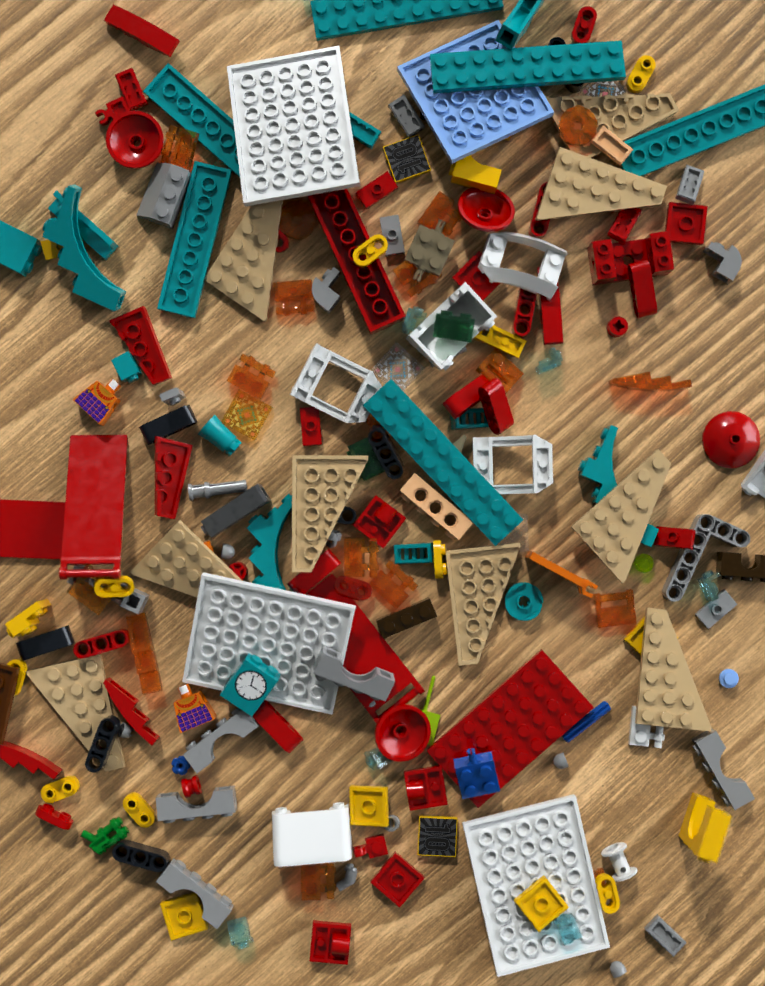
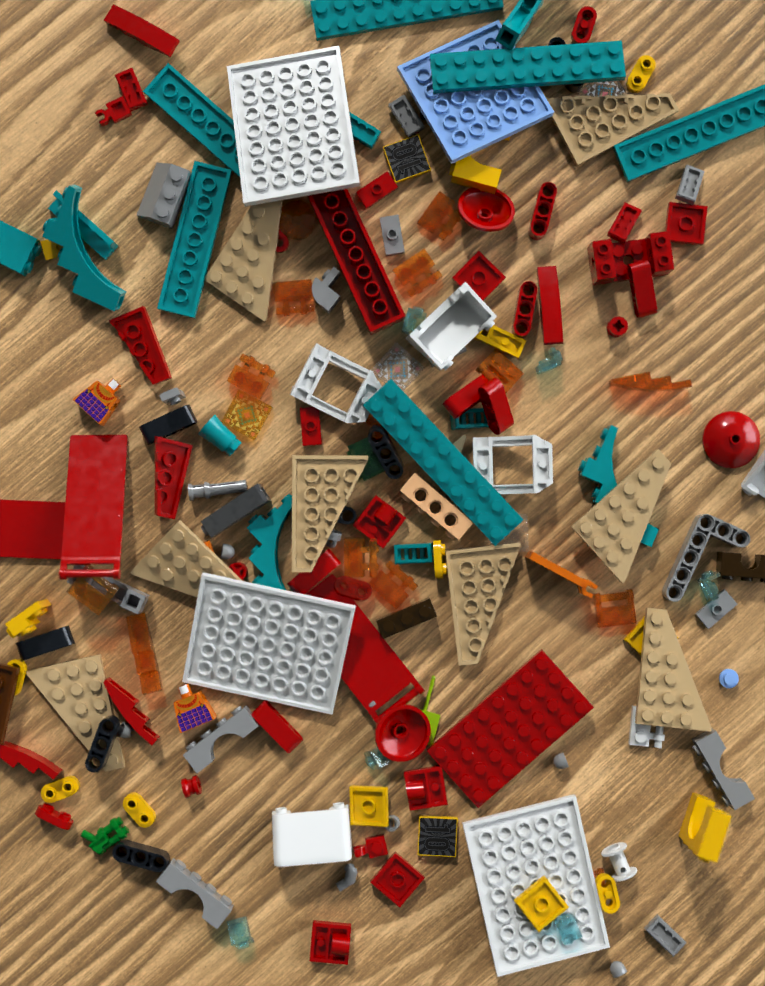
(93, 643): red beam -> none
(113, 587): yellow plate -> none
(127, 367): teal brick -> none
(128, 129): red dish -> none
(172, 806): light grey arch -> none
(180, 770): blue plate -> none
(183, 915): yellow tile -> none
(184, 147): clear orange plate -> none
(250, 684): teal brick -> none
(311, 881): clear orange plate -> none
(370, 251): yellow plate -> none
(374, 683): light grey arch -> none
(429, 250): dark tan plate -> none
(454, 327): clear green brick -> none
(476, 774): blue plate -> none
(534, 603): teal plate -> none
(549, 271): white wedge -> none
(566, 125): clear orange plate -> none
(586, 721): blue axle -> none
(590, 186): tan wing -> none
(611, 145): light nougat tile -> none
(644, 563): clear neon green plate -> none
(675, 538): red plate -> none
(728, 259): light grey brick -> none

